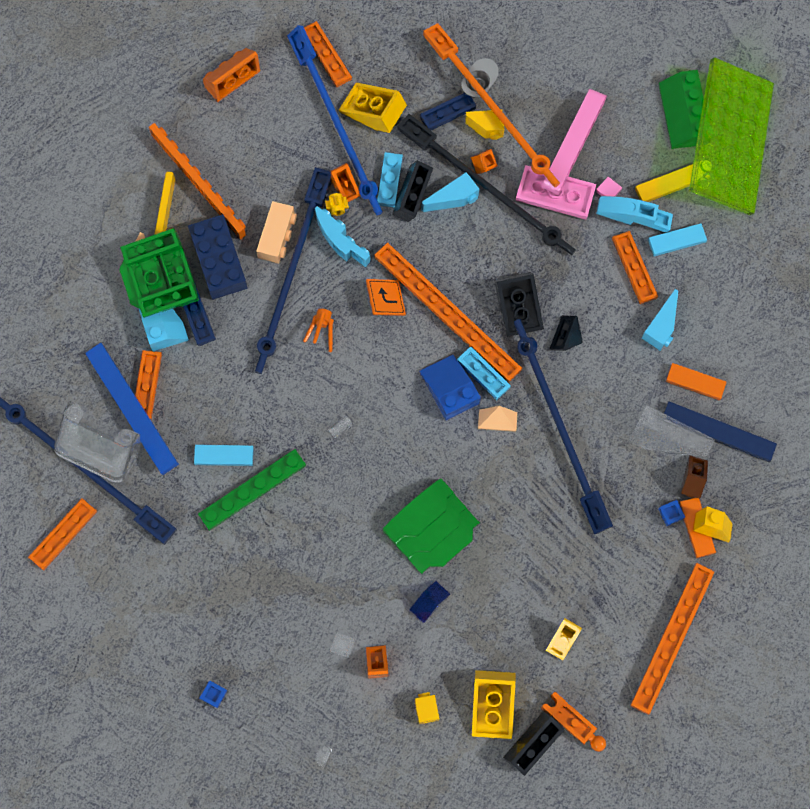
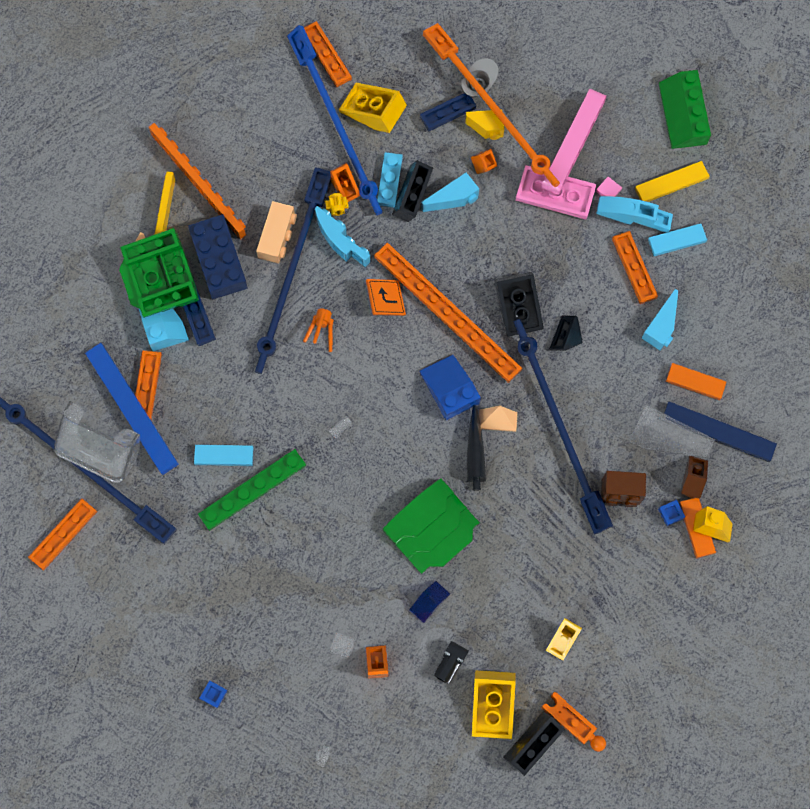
(232, 74): orange slope -> none
(425, 137): black bar -> none
(426, 708): yellow brick -> none
(452, 660): none -> black piece
(475, 452): none -> black piece
(483, 373): medium azure plate -> none
(623, 488): none -> reddish brown brick
(672, 639): orange plate -> none
(731, 136): clear neon green plate -> none

